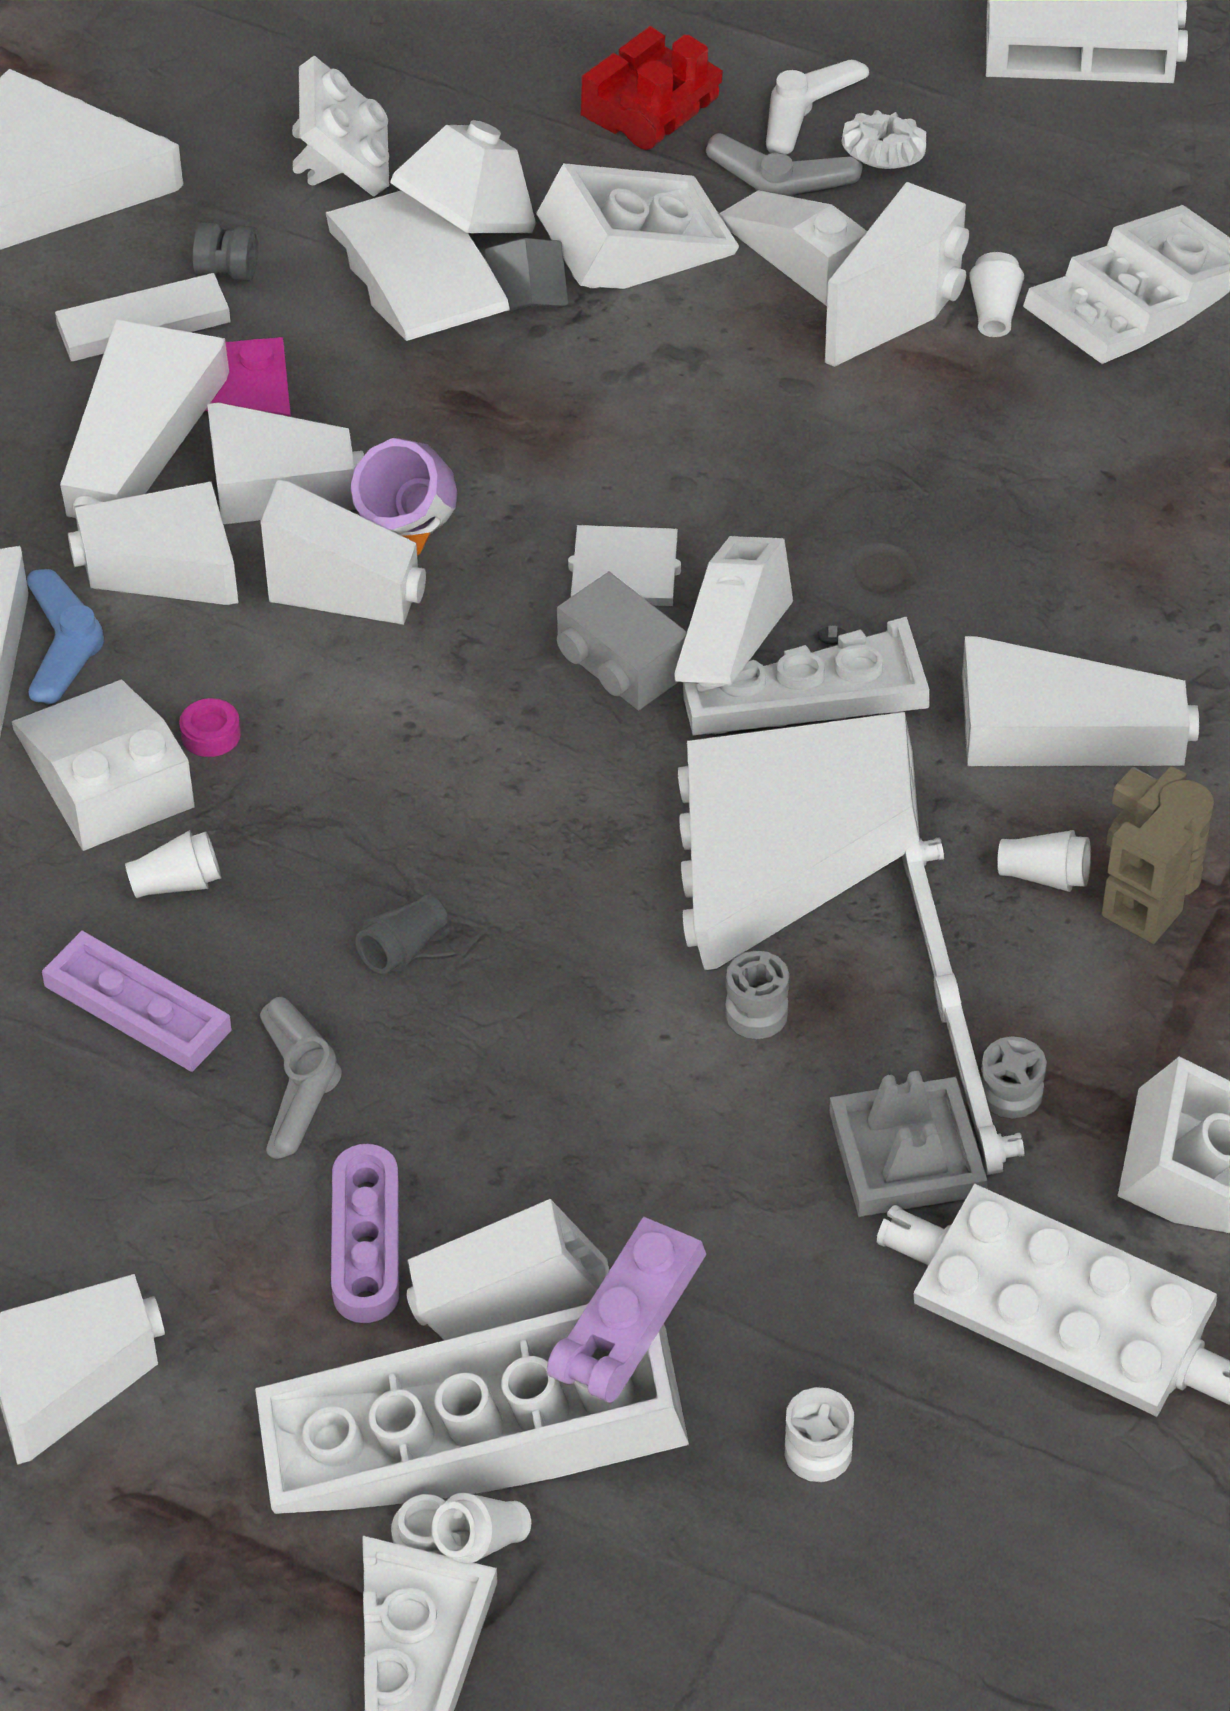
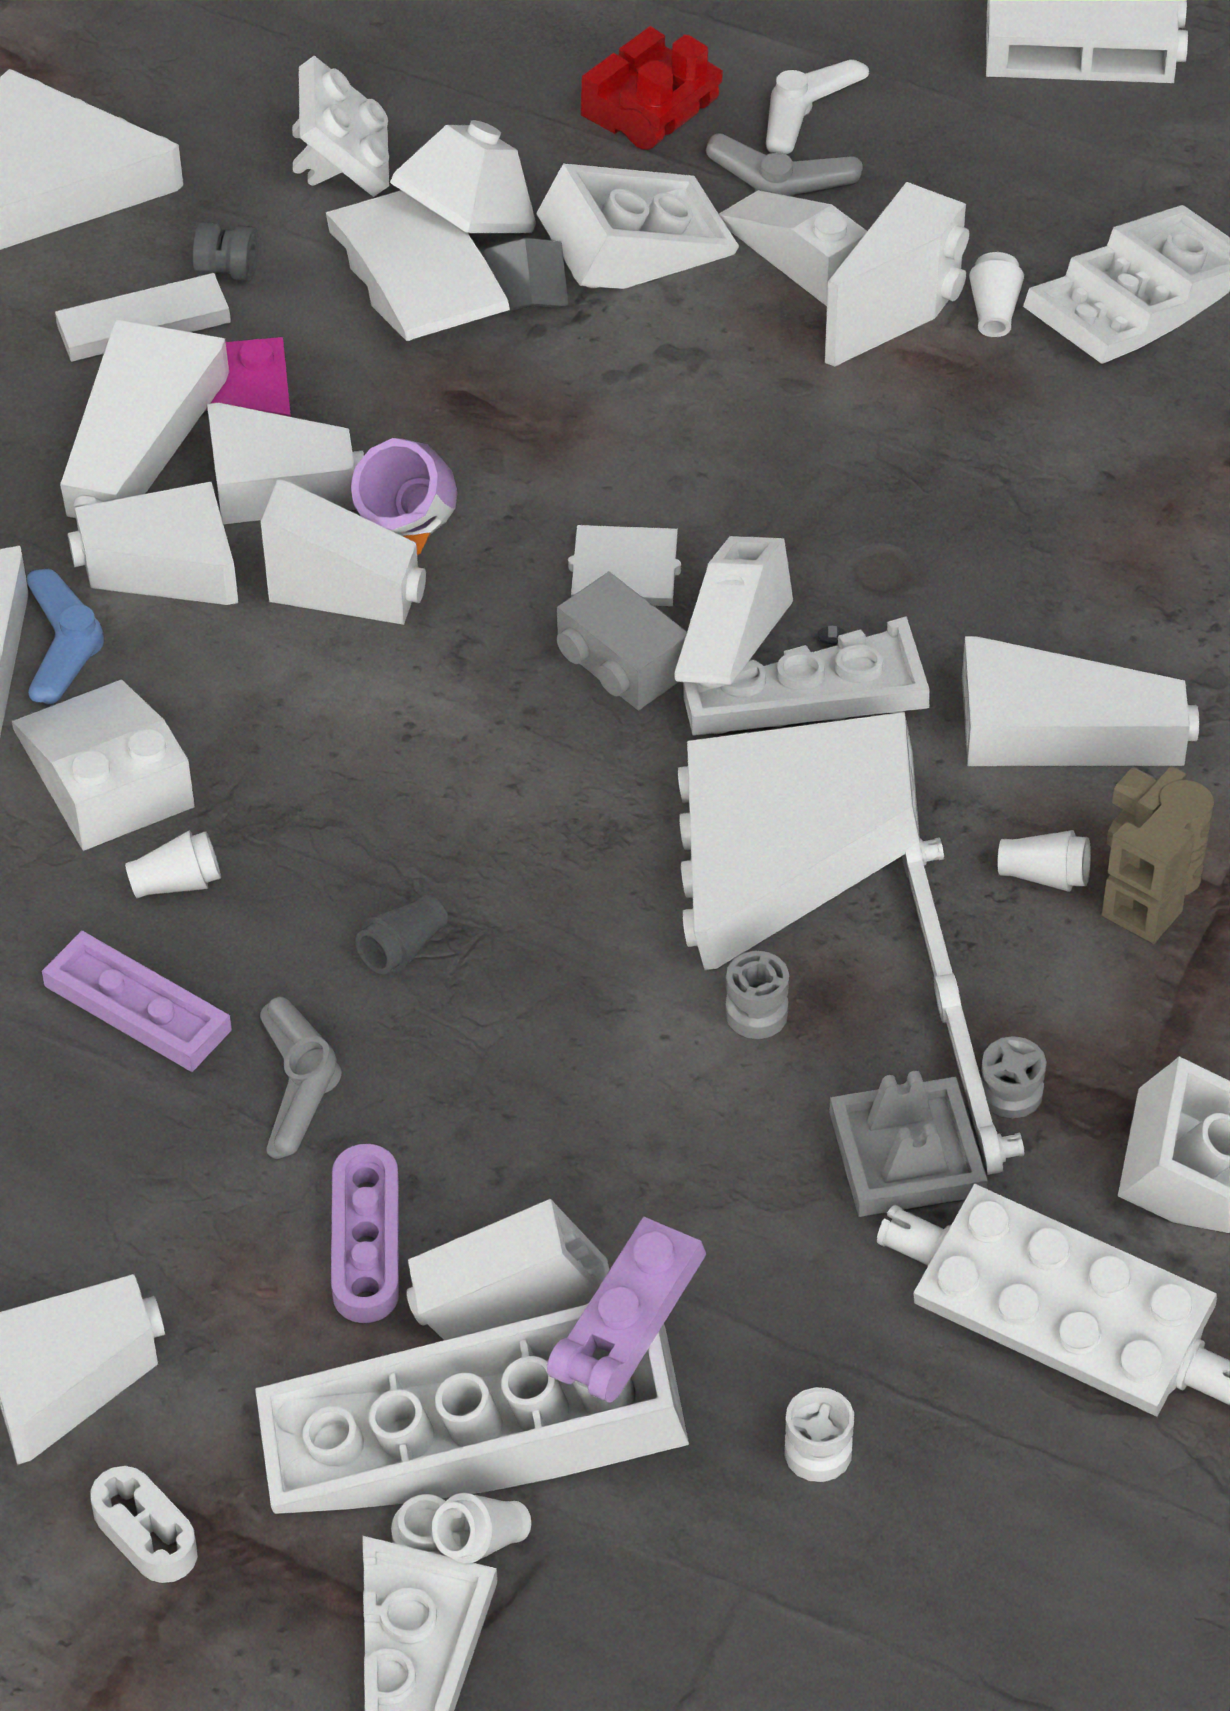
(154, 1515): none -> white beam
(210, 727): dark pink tile -> none
(901, 144): white gear -> none

